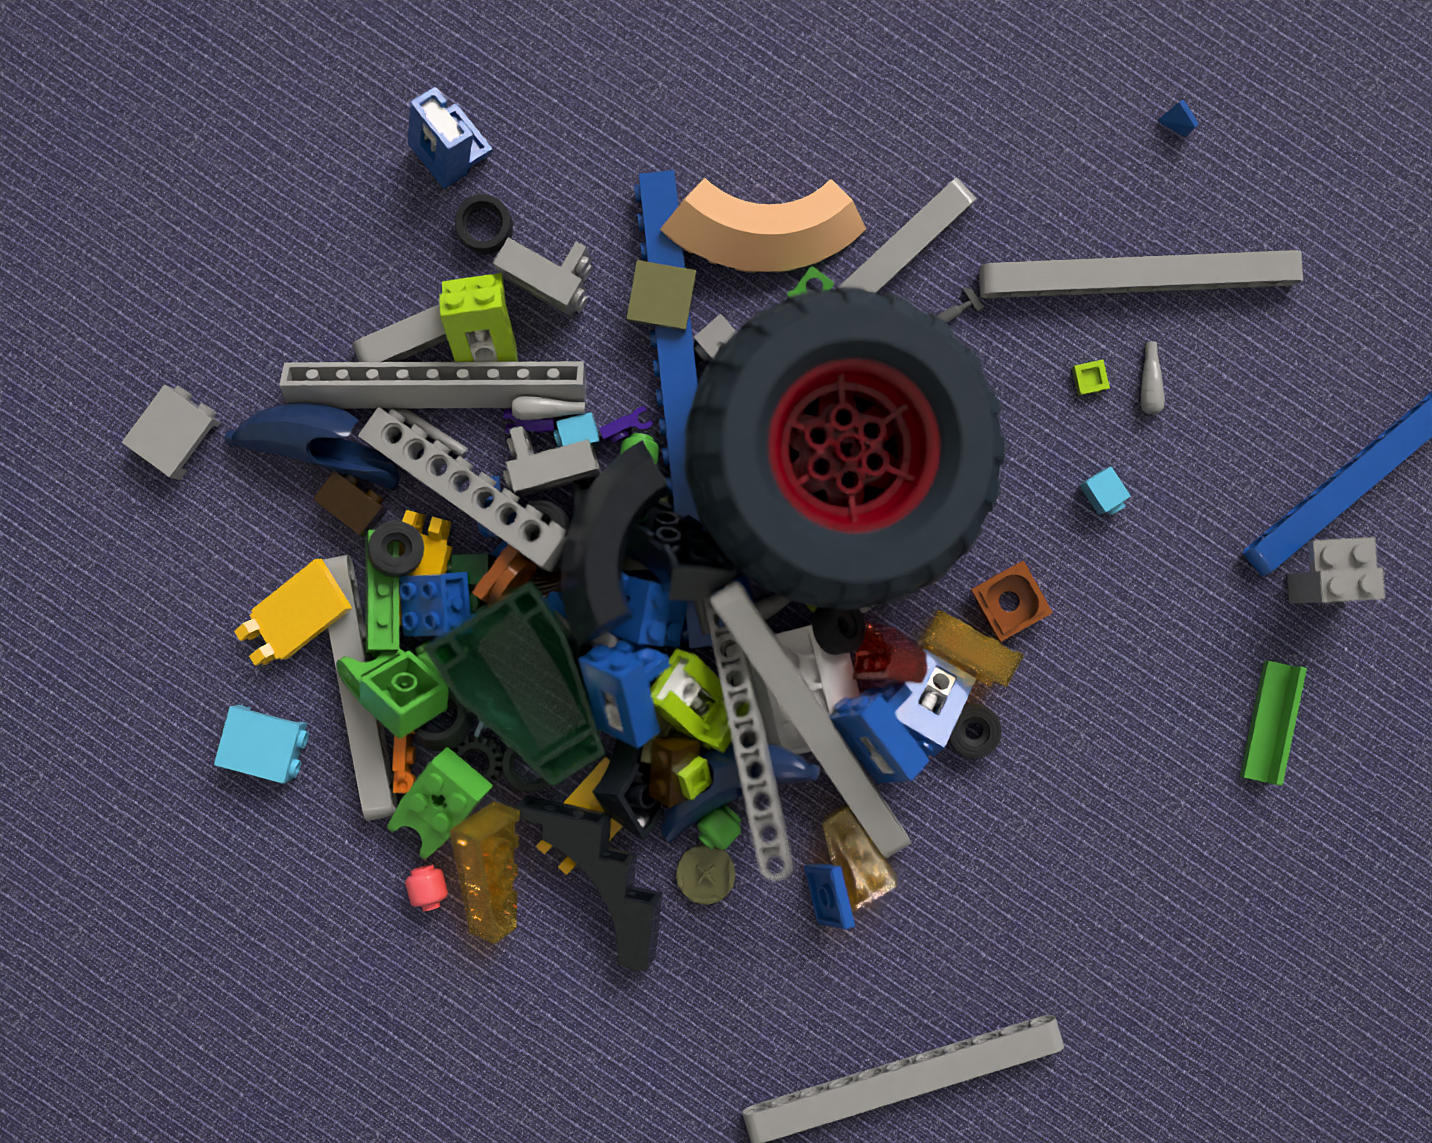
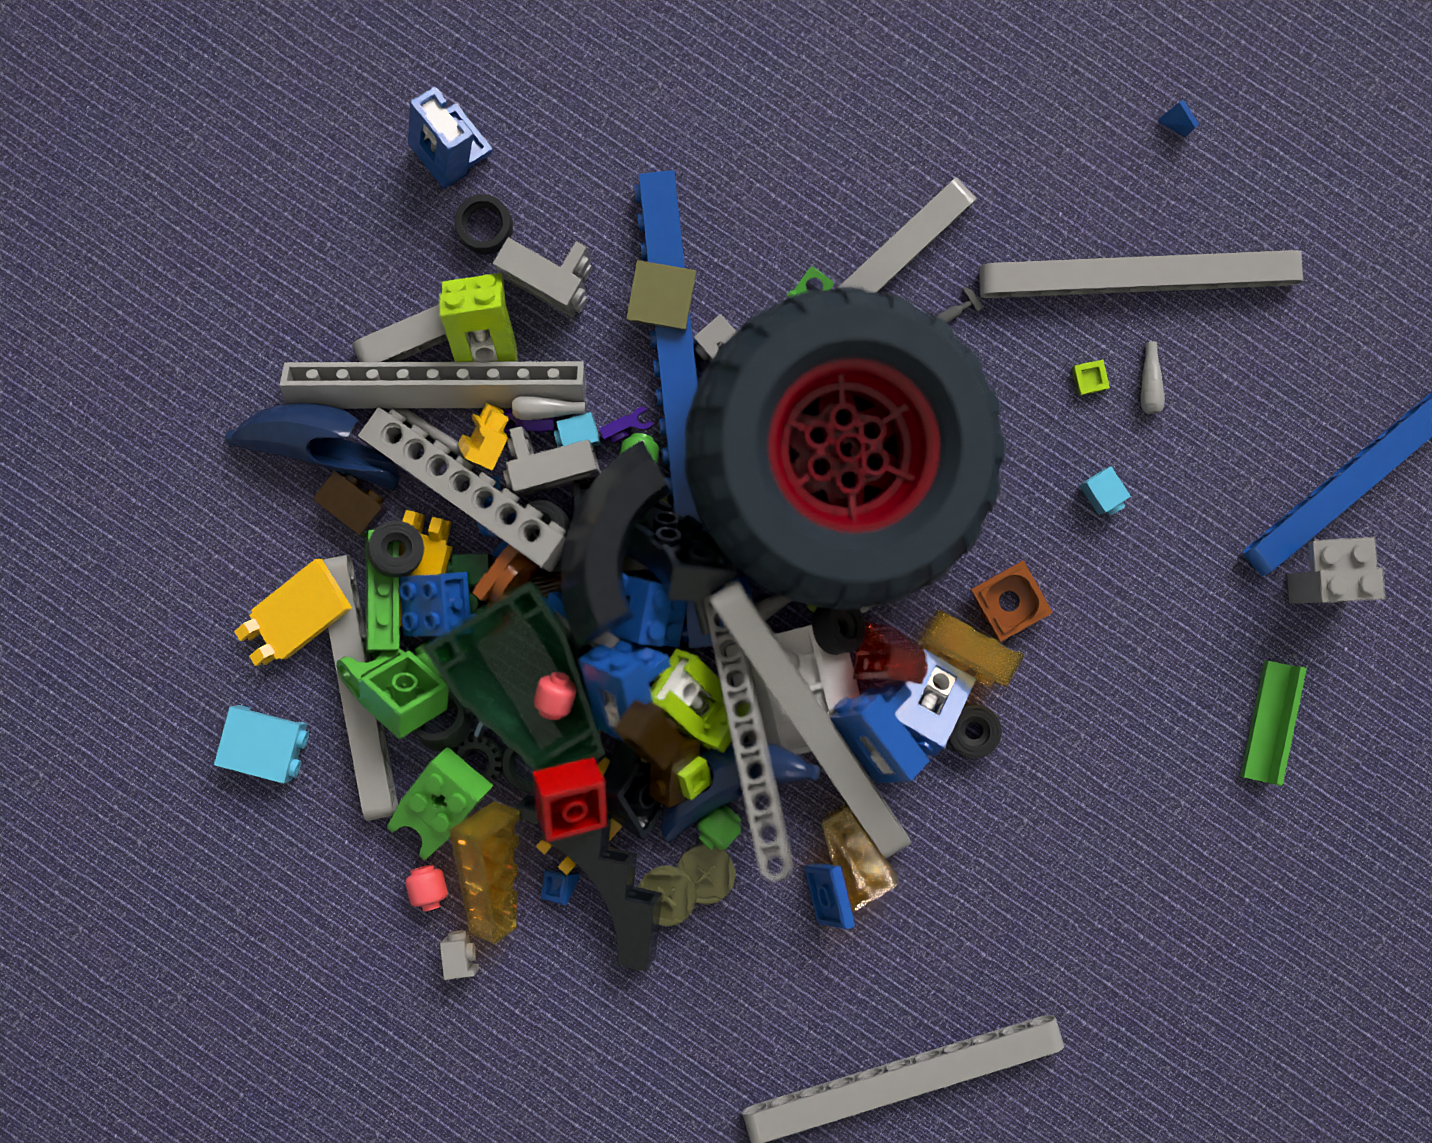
(170, 430): light grey panel -> none
(403, 756): orange hinge -> none
(458, 955): none -> light grey brick
(487, 439): none -> yellow hips
(555, 696): none -> coral head
(558, 886): none -> blue slope
(570, 799): none -> red brick
(650, 733): none -> dark brown brick
(678, 893): none -> olive tile
(764, 235): light nougat brick -> none

